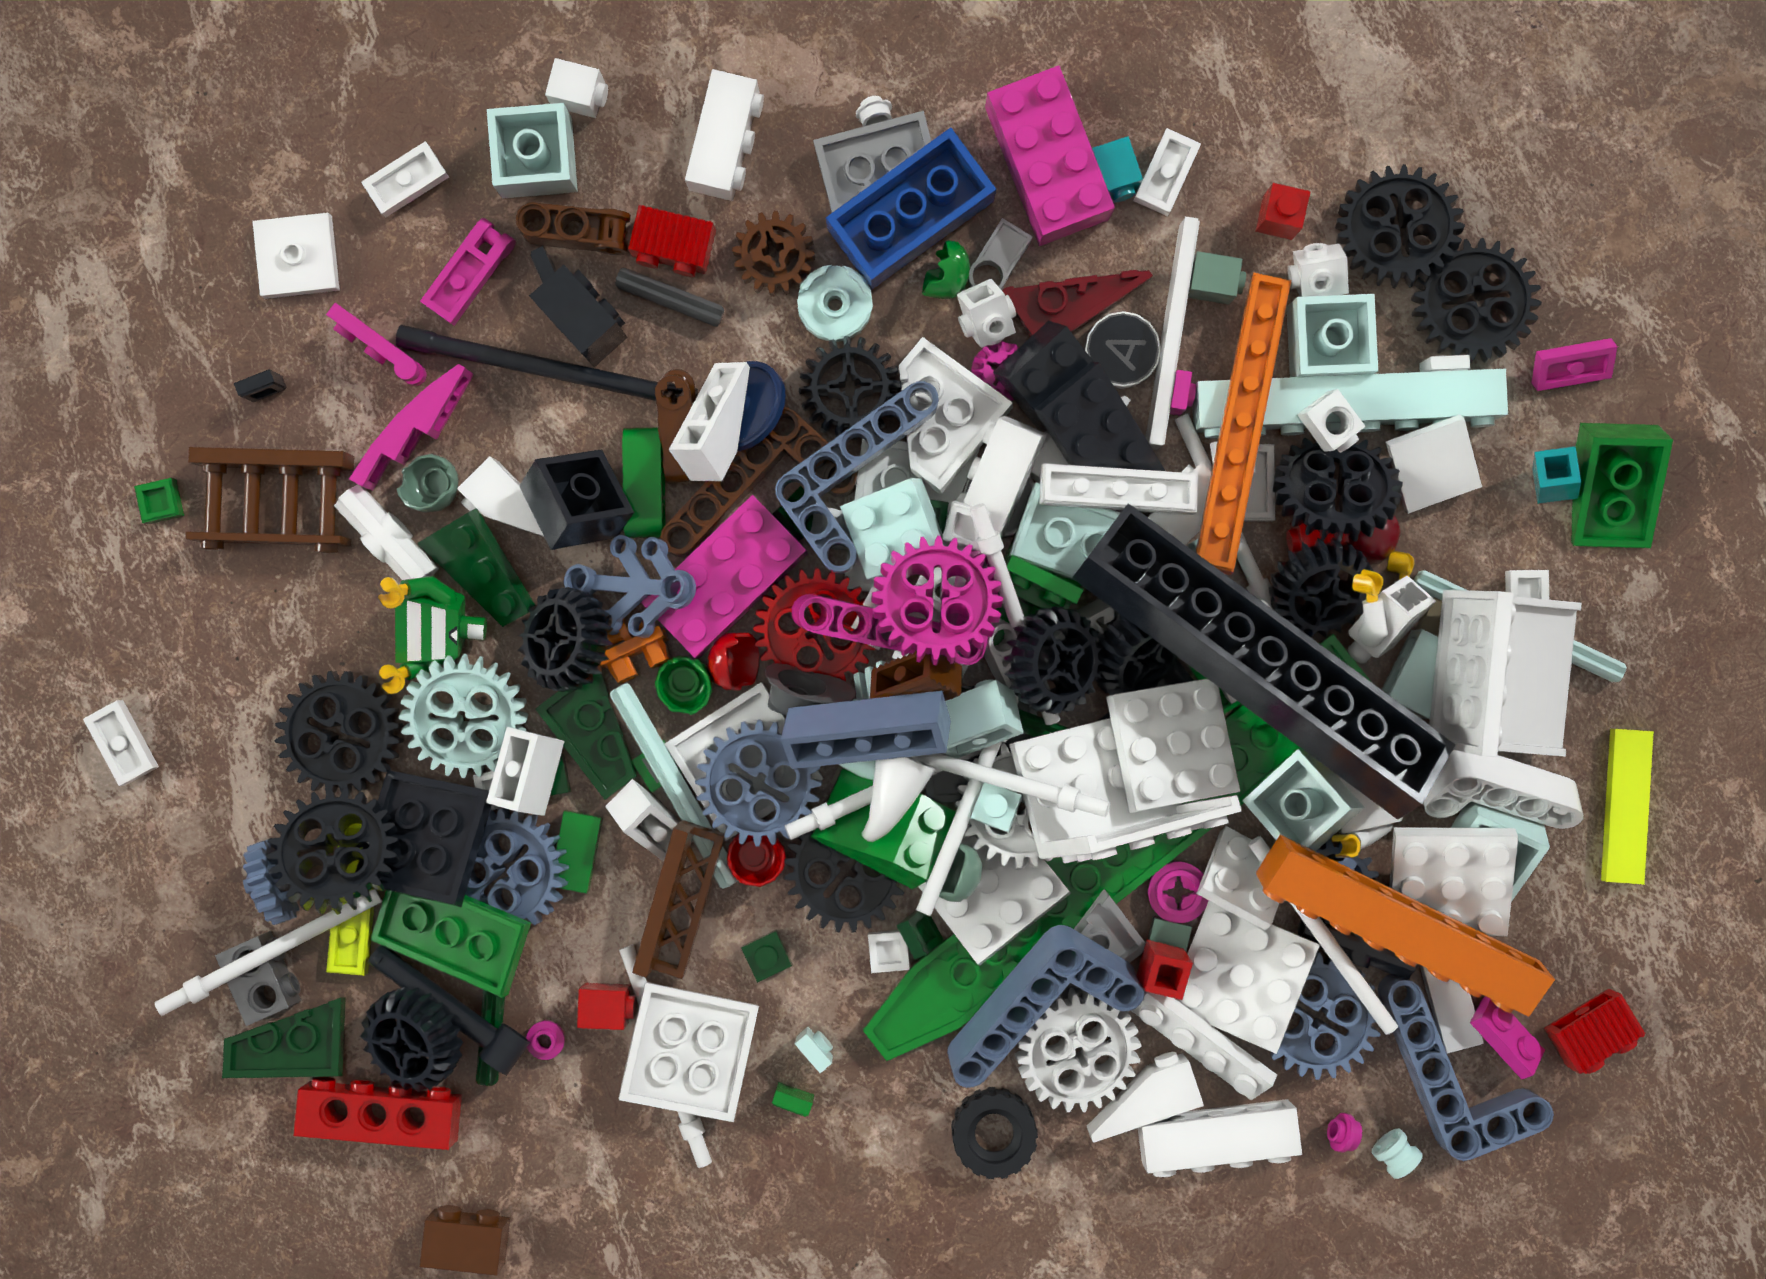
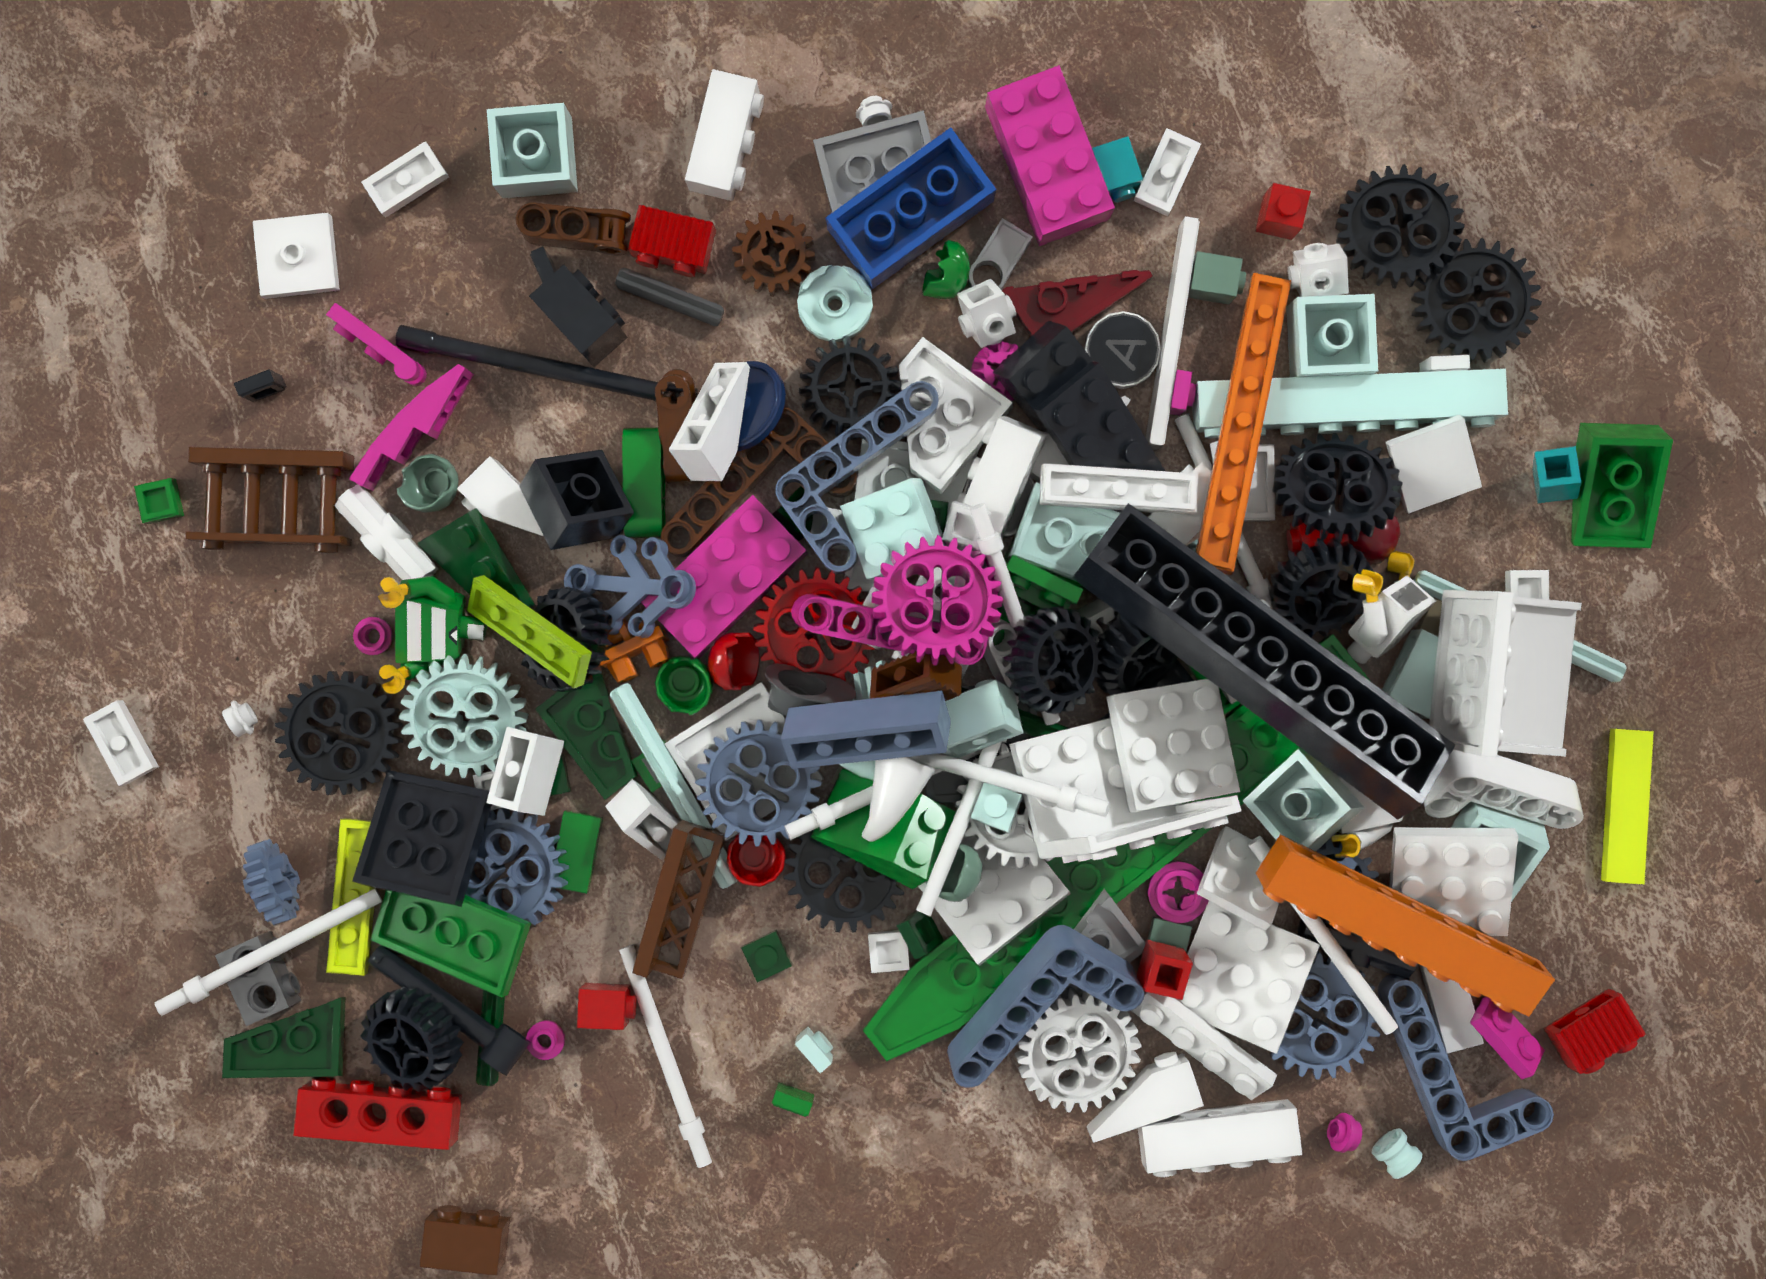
(240, 718): none -> white plate
(333, 884): black gear -> none
(362, 631): none -> dark pink plate
(467, 271): dark pink plate -> none
(529, 631): none -> lime tile
(577, 87): white brick -> none
(688, 1052): white plate -> none
(1000, 1162): black tyre -> none
(1315, 421): white brick -> none
(1574, 364): dark pink plate -> none

